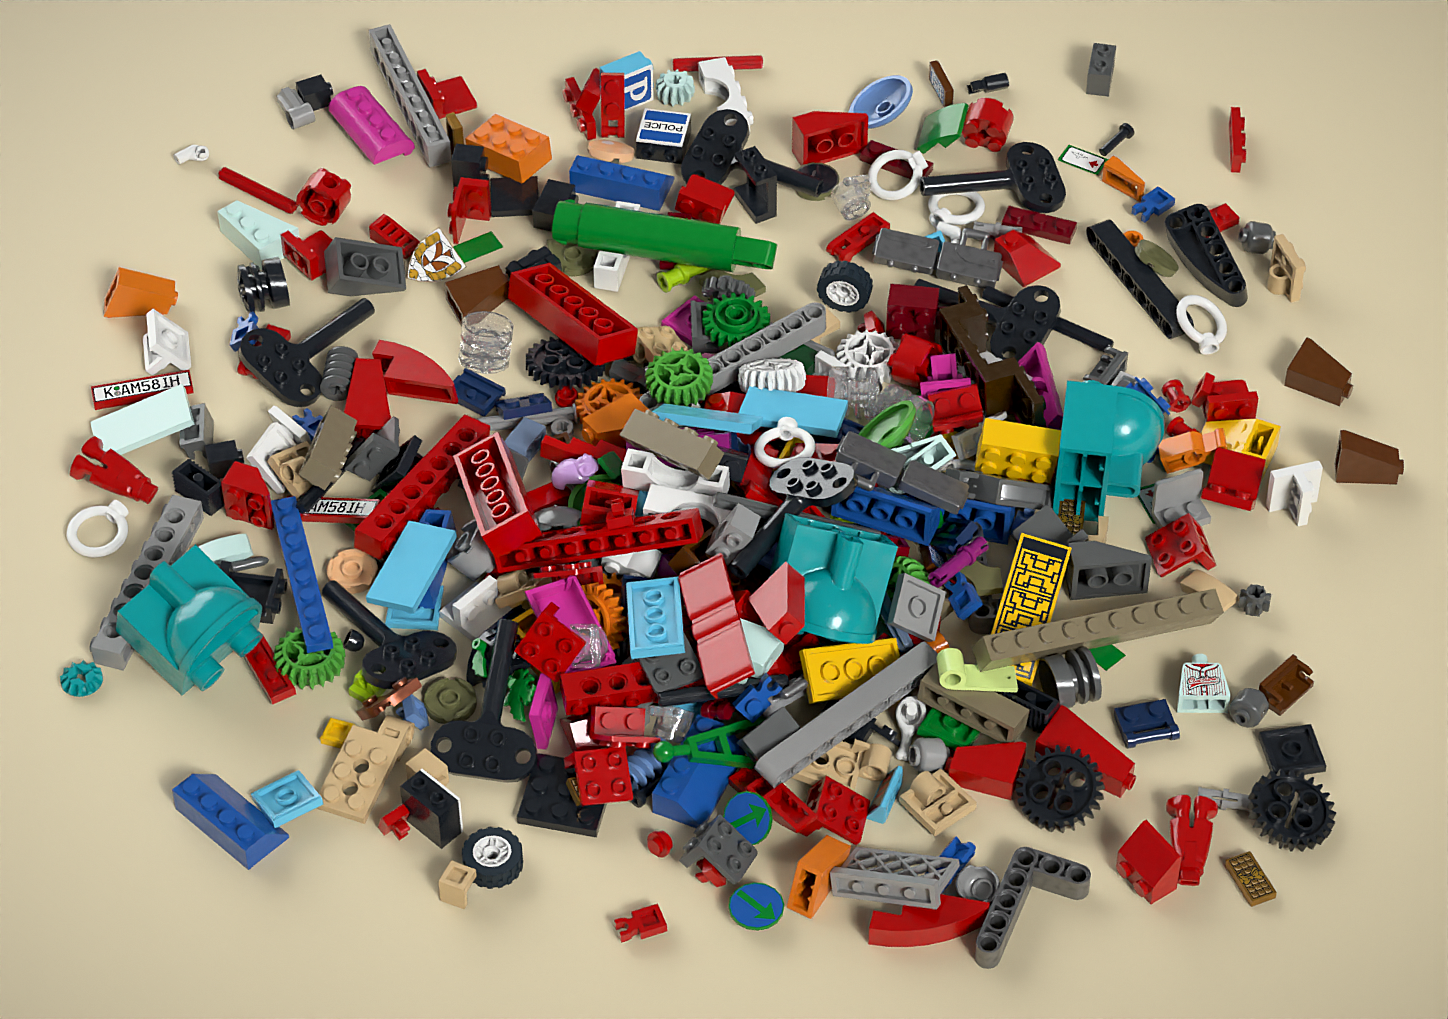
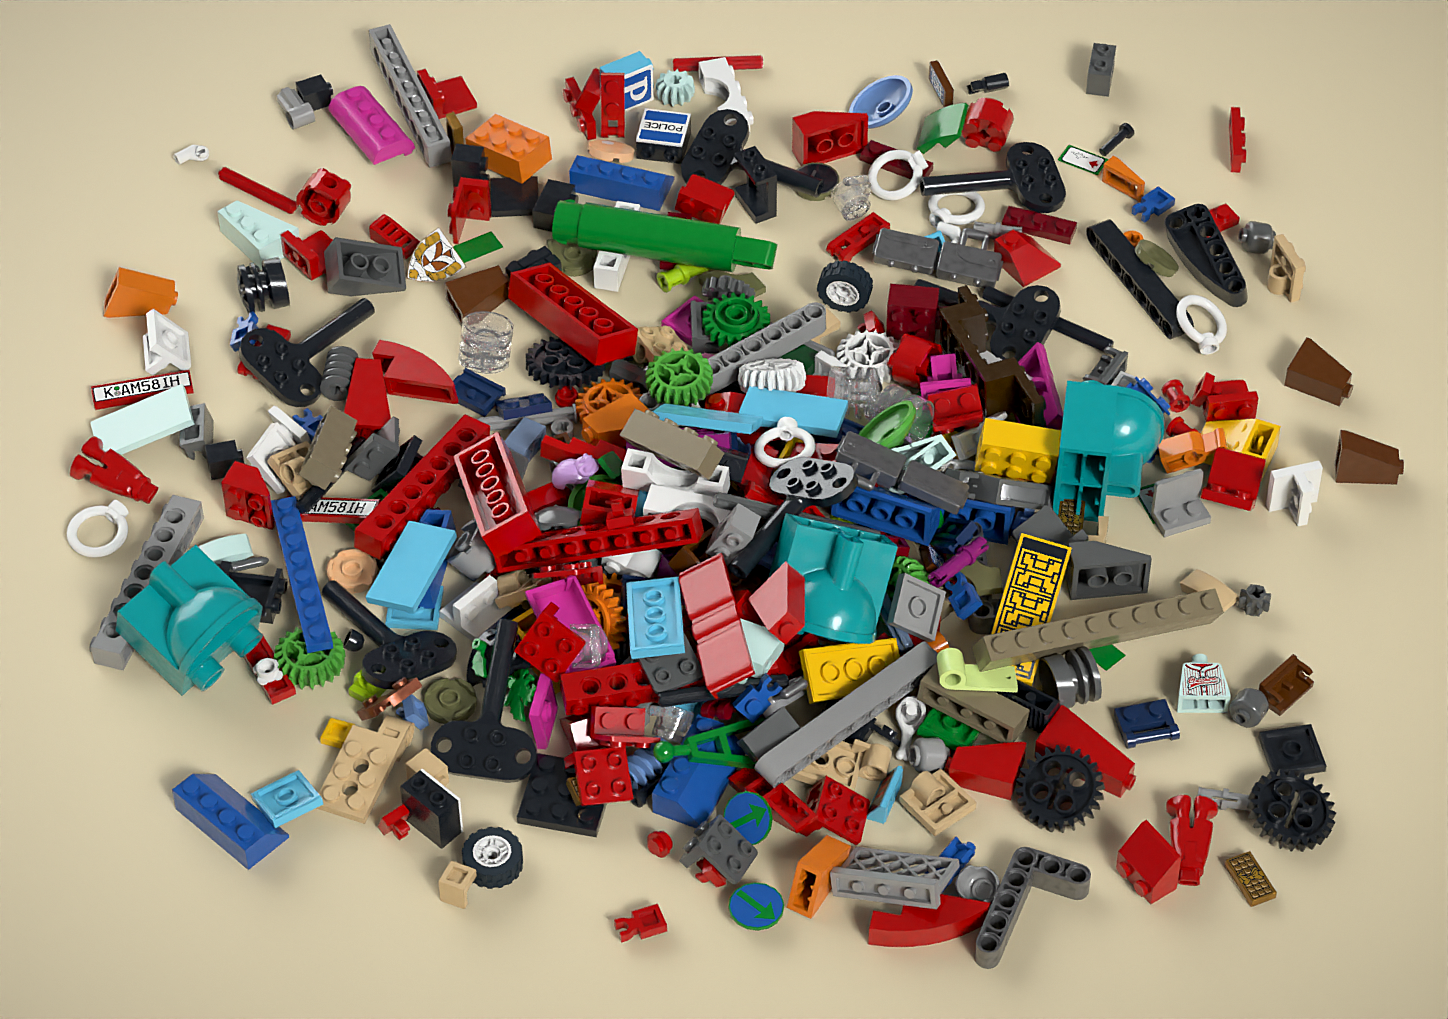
(75, 686): teal gear -> none
(199, 485): black brick -> none
(267, 665): none -> white plate
(1178, 545): red bracket -> none

